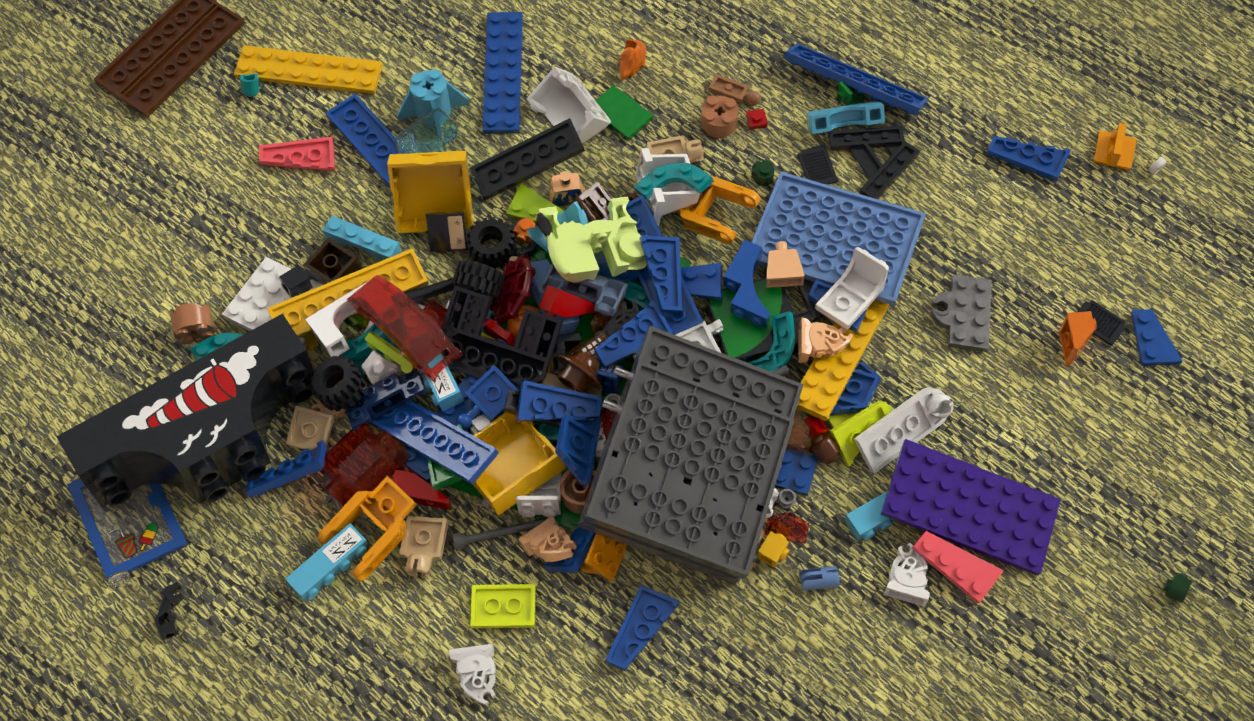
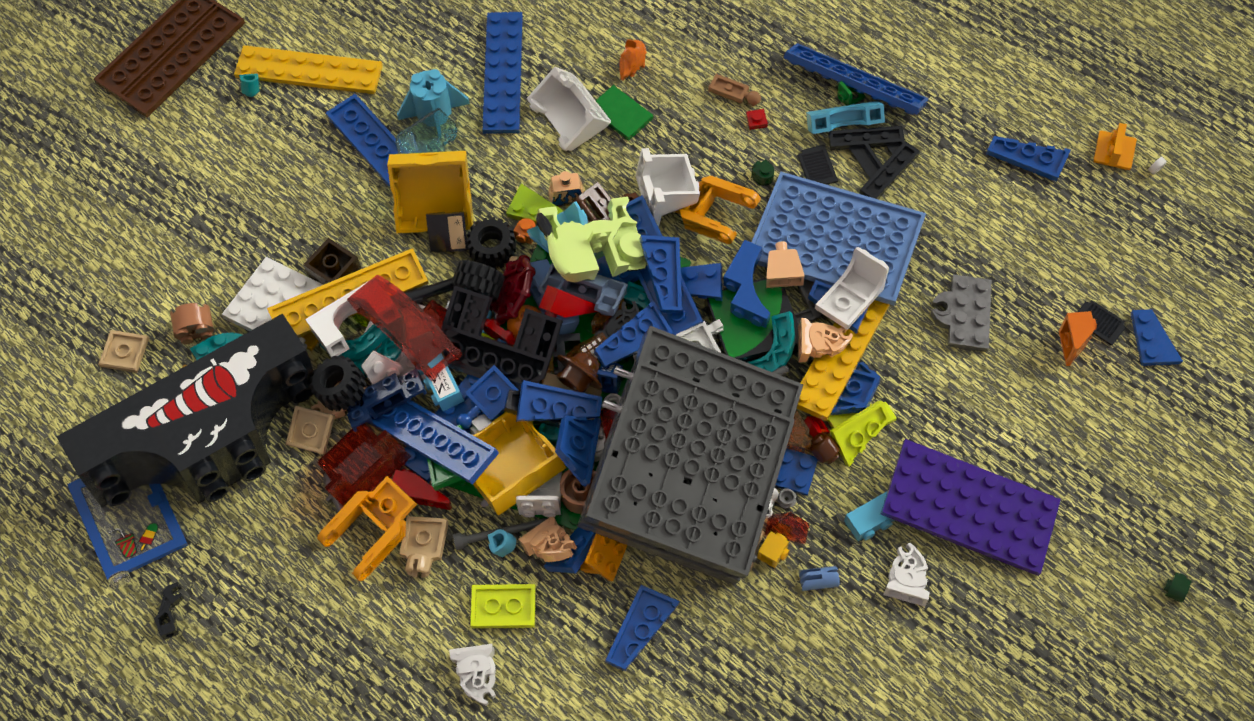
(123, 351): none -> tan tile
(289, 470): blue wing -> none
(296, 281): black brick -> none
(303, 154): coral wing -> none
(327, 563): medium azure brick -> none
(349, 234): medium azure arch -> none
(390, 352): lime plate -> none
(501, 542): none -> medium azure plate
(527, 159): black plate -> none
(529, 251): black arm -> none
(673, 173): teal plate -> none
(678, 145): tan plate -> none
(719, 116): nougat brick -> none
(908, 421): white plate -> none
(960, 567): coral wing -> none

